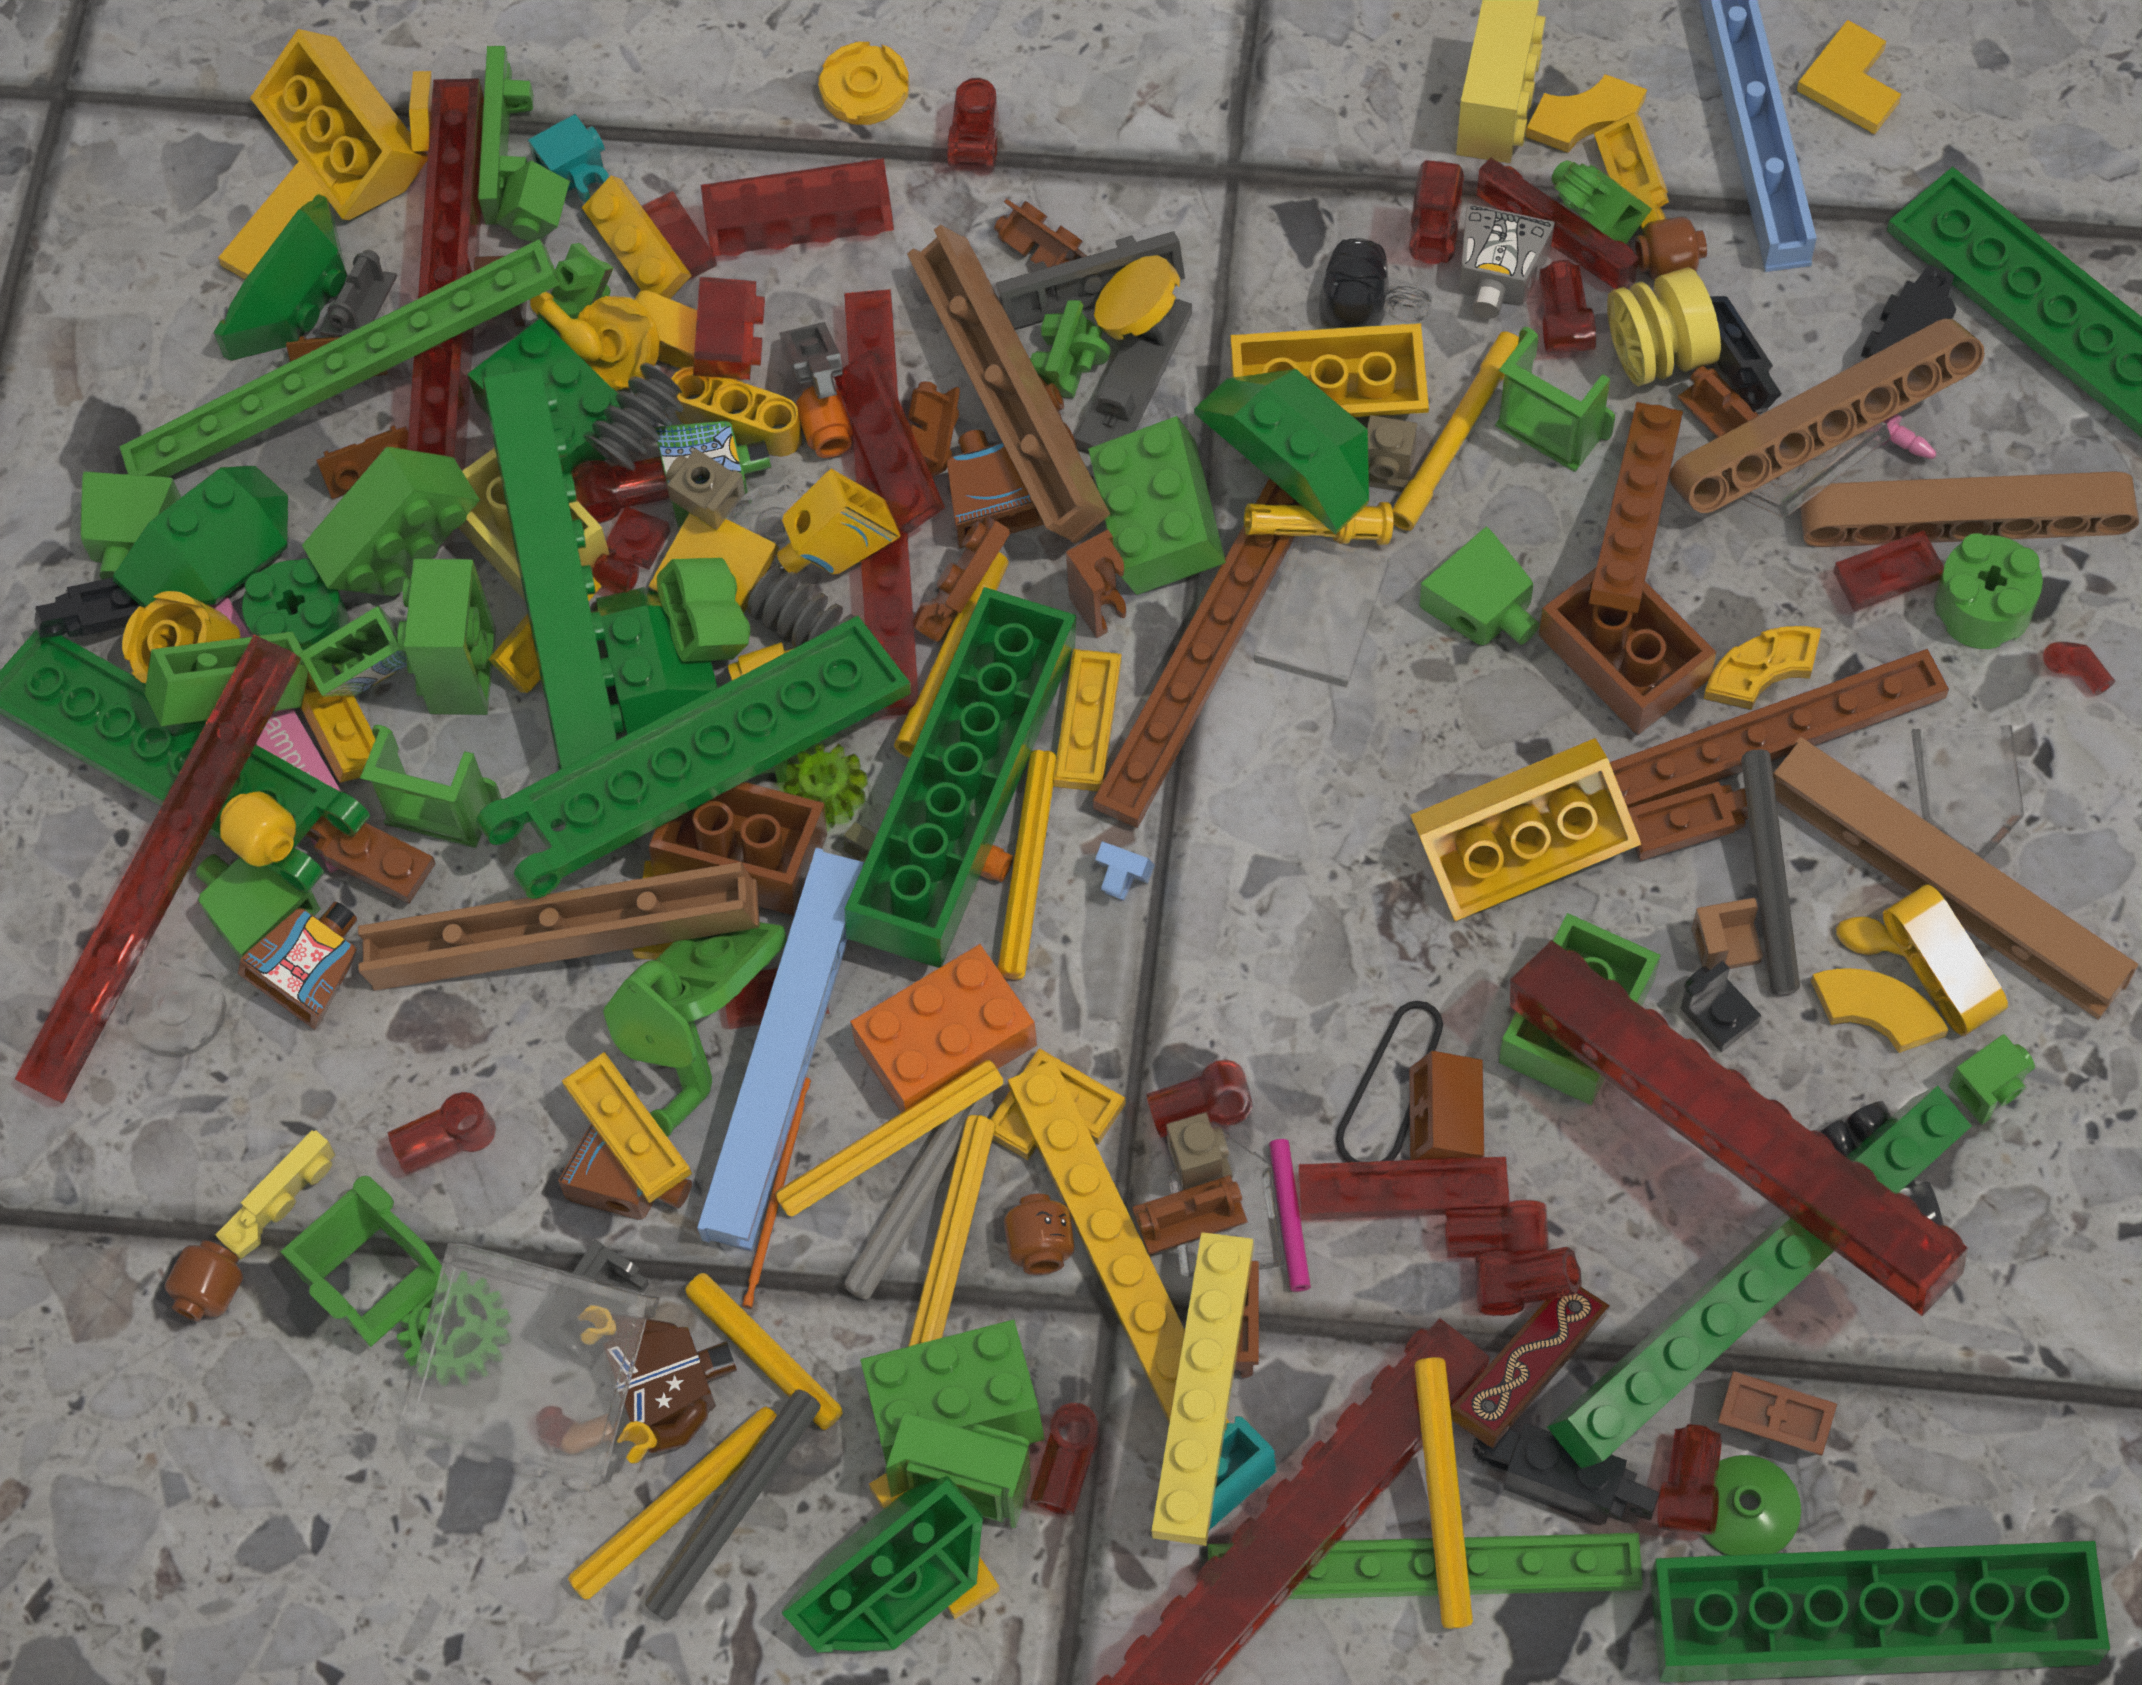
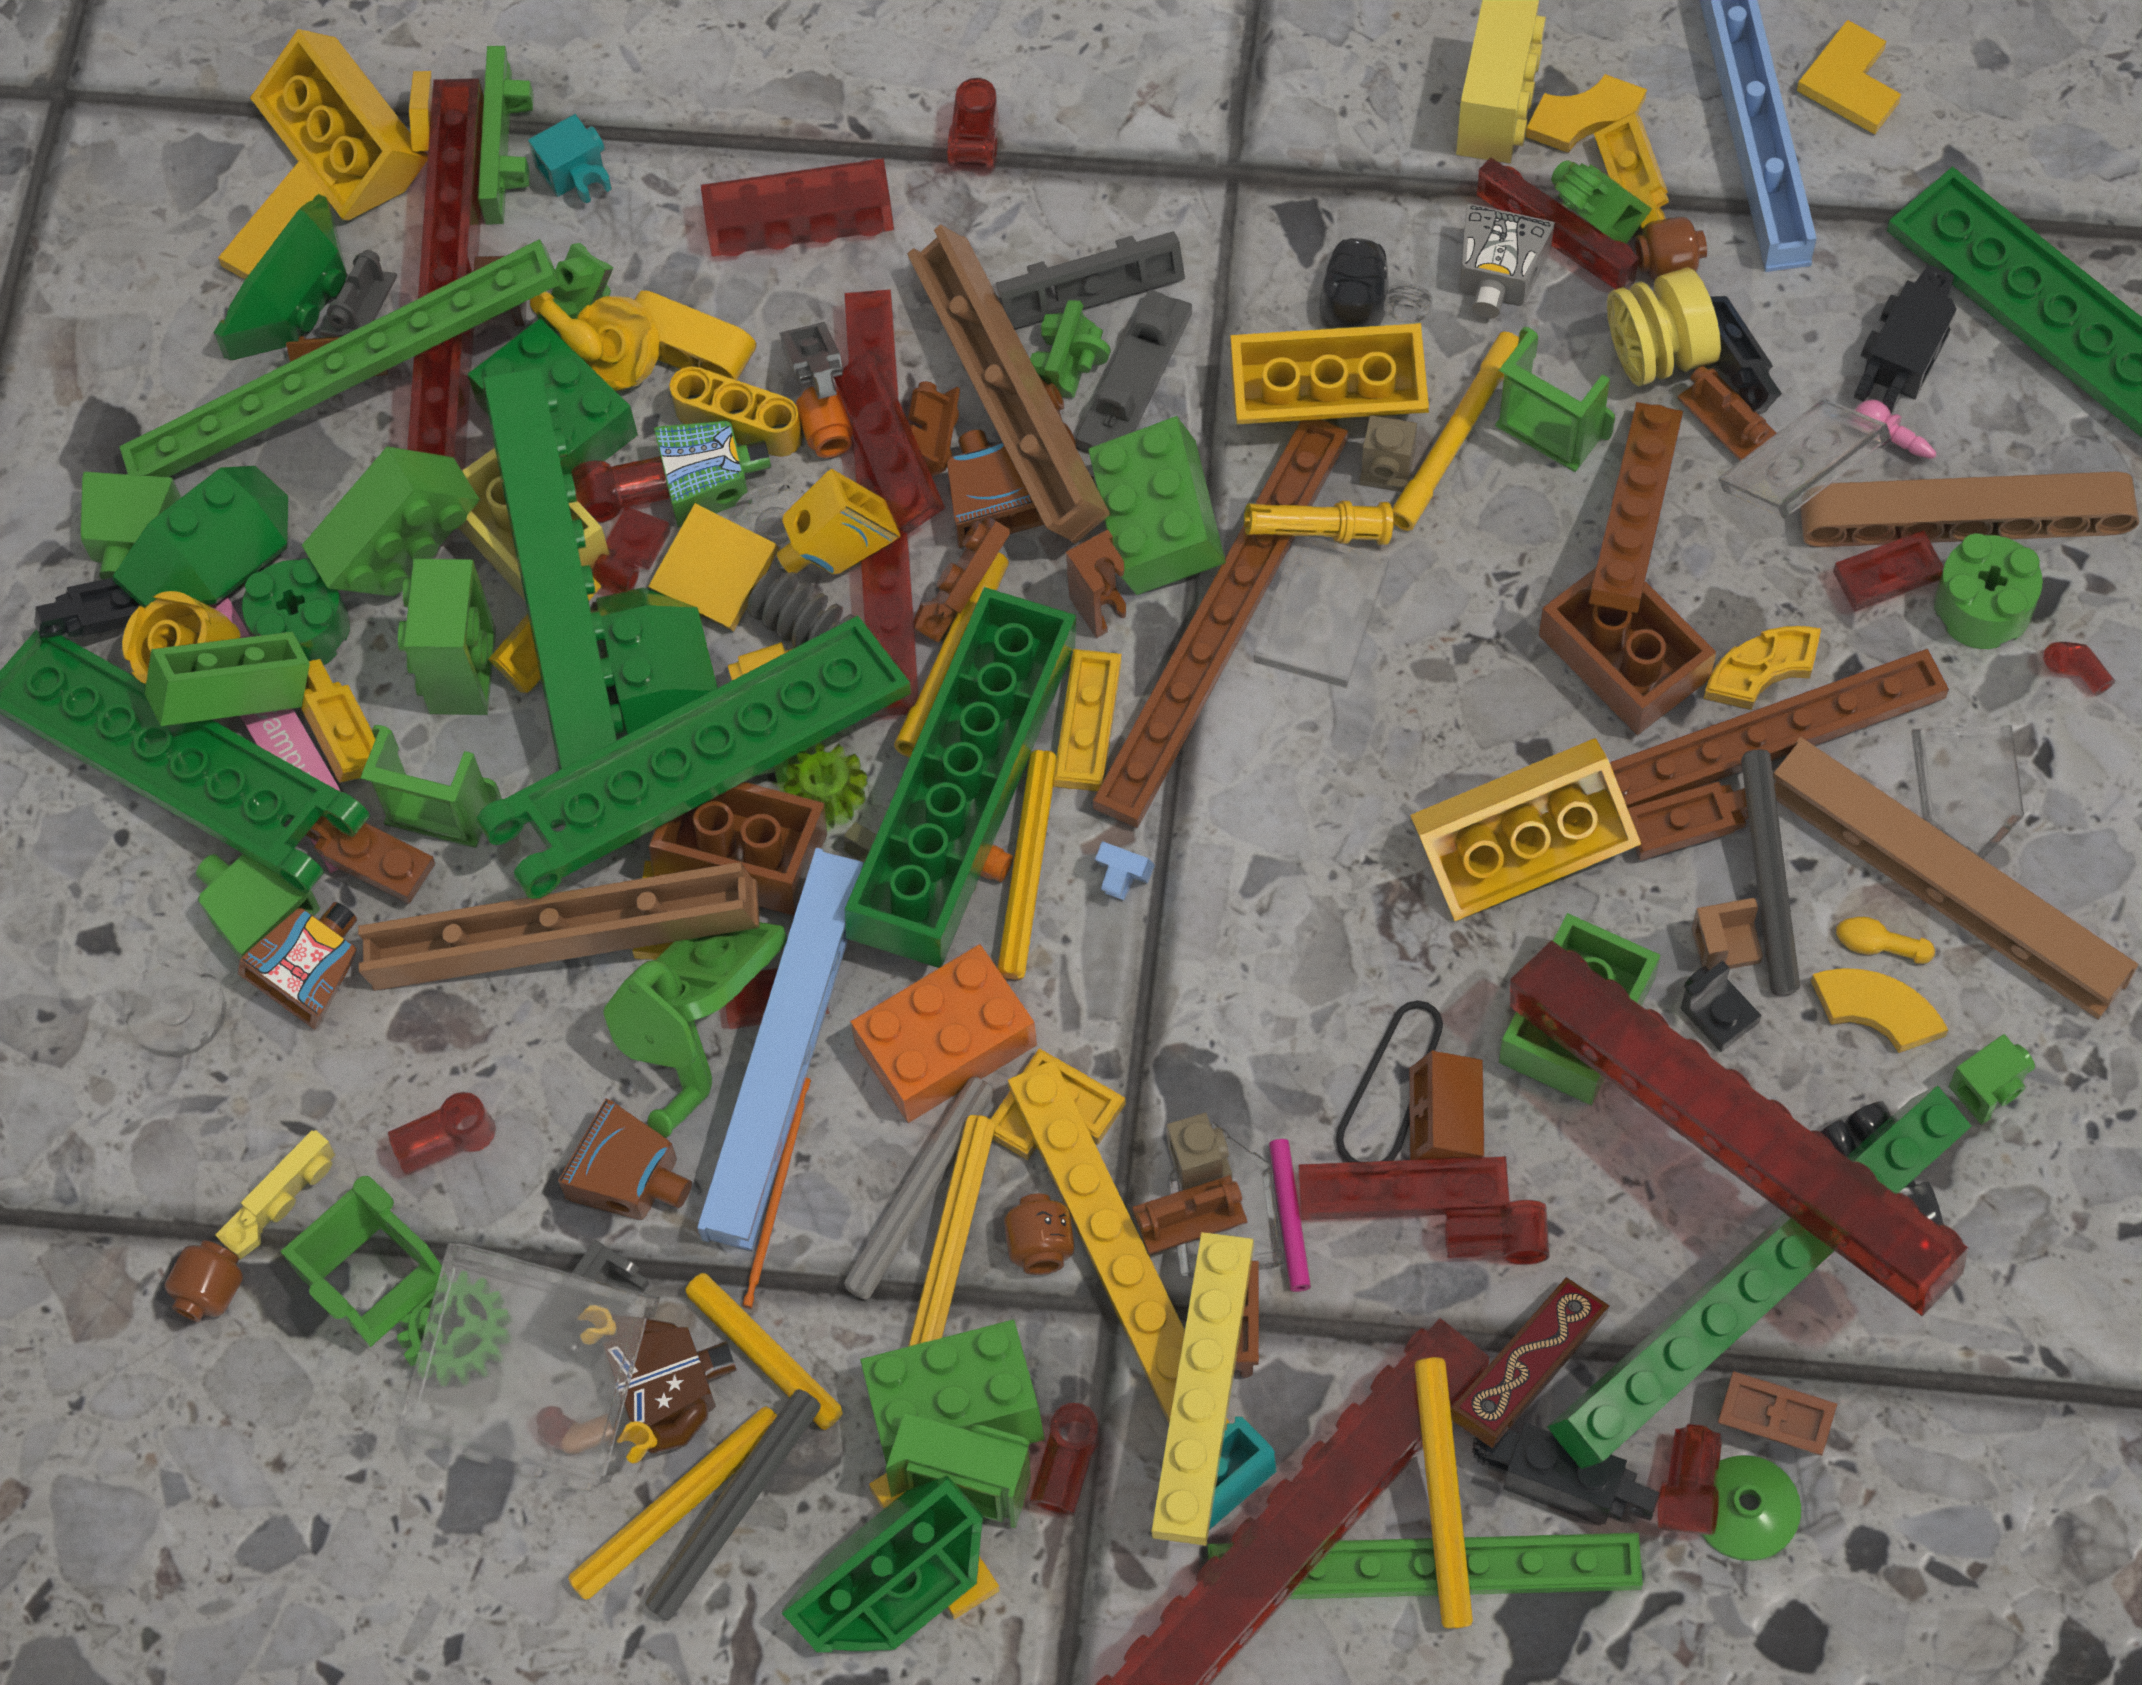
(158, 869): clear red plate -> none
(257, 828): yellow head -> none
(347, 464): dark orange hinge -> none
(362, 652): bright green torso -> none
(532, 202): bright green brick -> none
(626, 1127): yellow tile -> none
(635, 239): yellow plate -> none
(636, 417): dark grey piece -> none
(681, 233): clear red tile -> none
(703, 609): bright green brick -> none
(706, 501): dark tan brick -> none
(726, 328): clear red brick -> none
(864, 83): yellow tile -> none
(889, 1138): yellow axle -> none
(1026, 227): dark orange hinge -> none
(1137, 297): yellow tile -> none
(1203, 1096): clear red piece -> none
(1295, 440): green wedge -> none
(1436, 211): clear red brick -> none
(1481, 592): bright green torso -> none
(1511, 1280): clear red piece -> none
(1566, 319): clear red piece -> none
(1878, 1611): green brick -> none
(1894, 381): medium nougat beam -> none
(1945, 960): beam -> none

